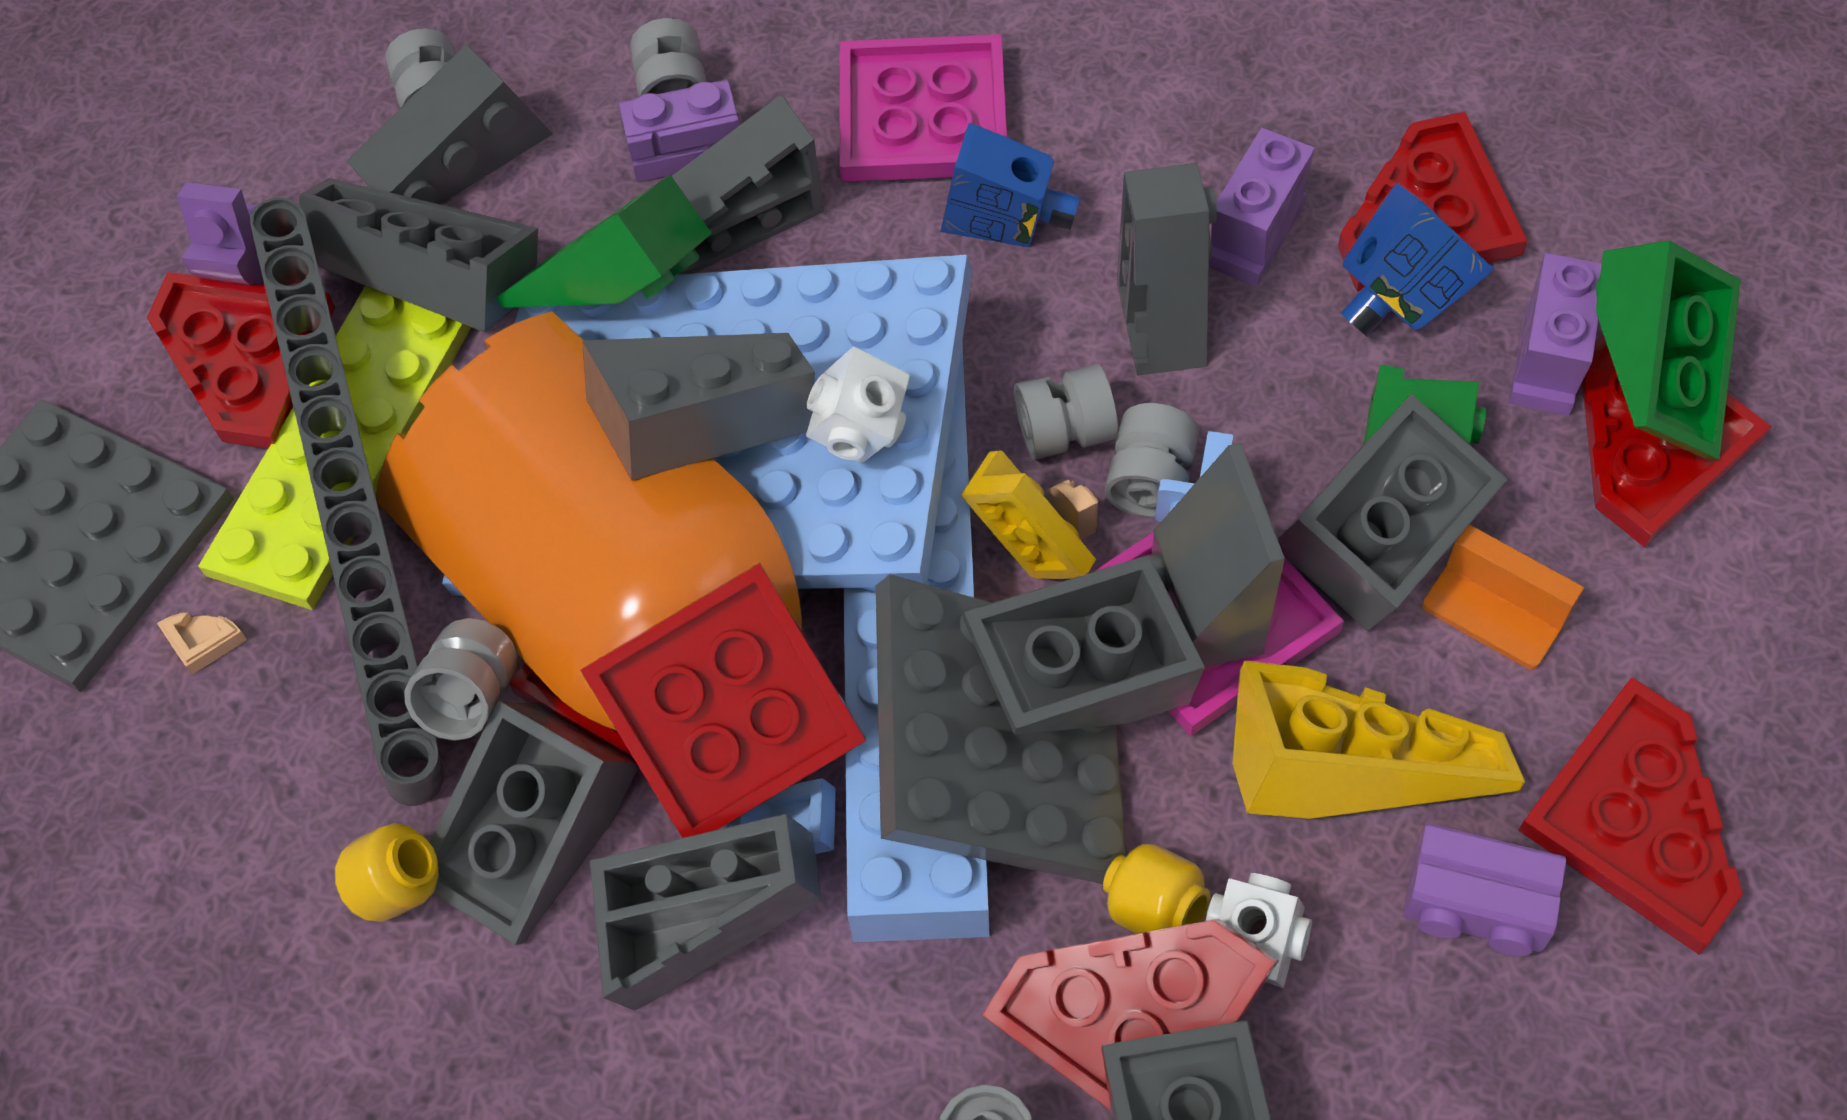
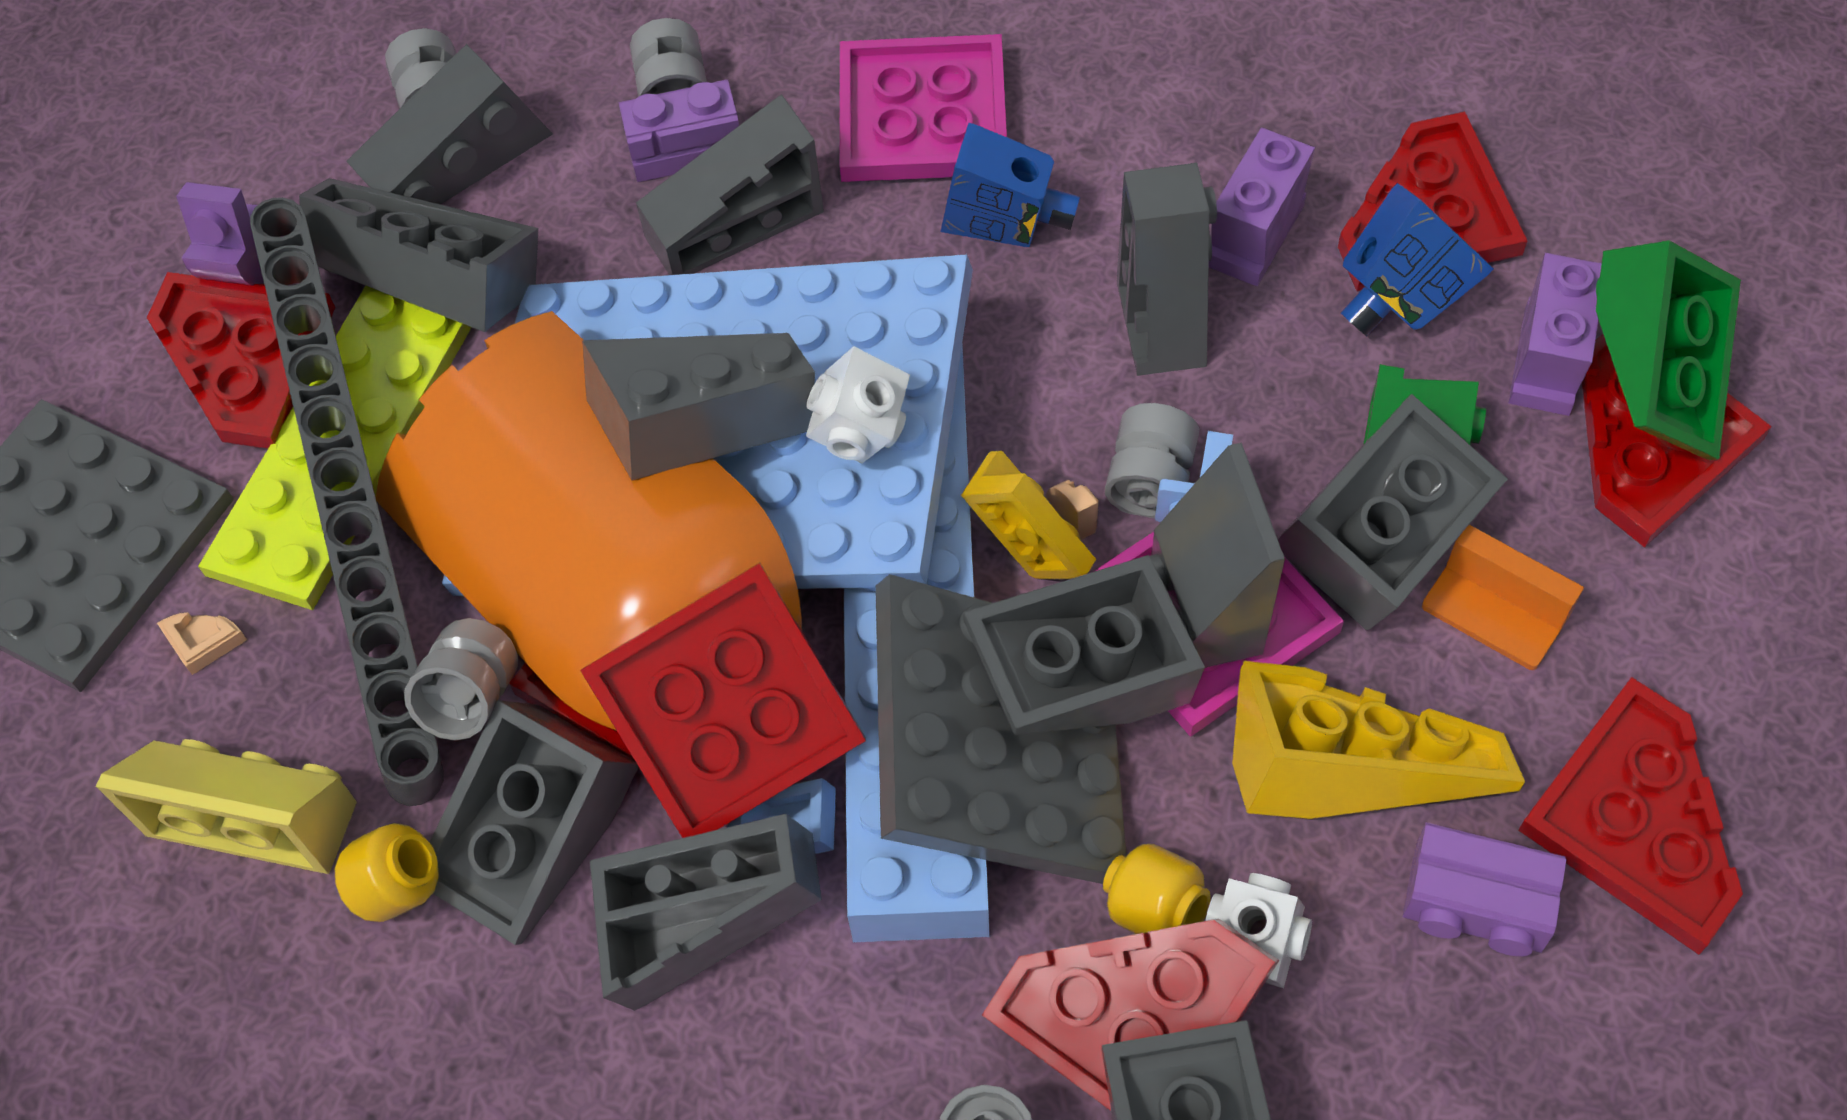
(233, 803): none -> light yellow slope
(623, 254): green slope -> none
(1066, 411): light grey wheel -> none

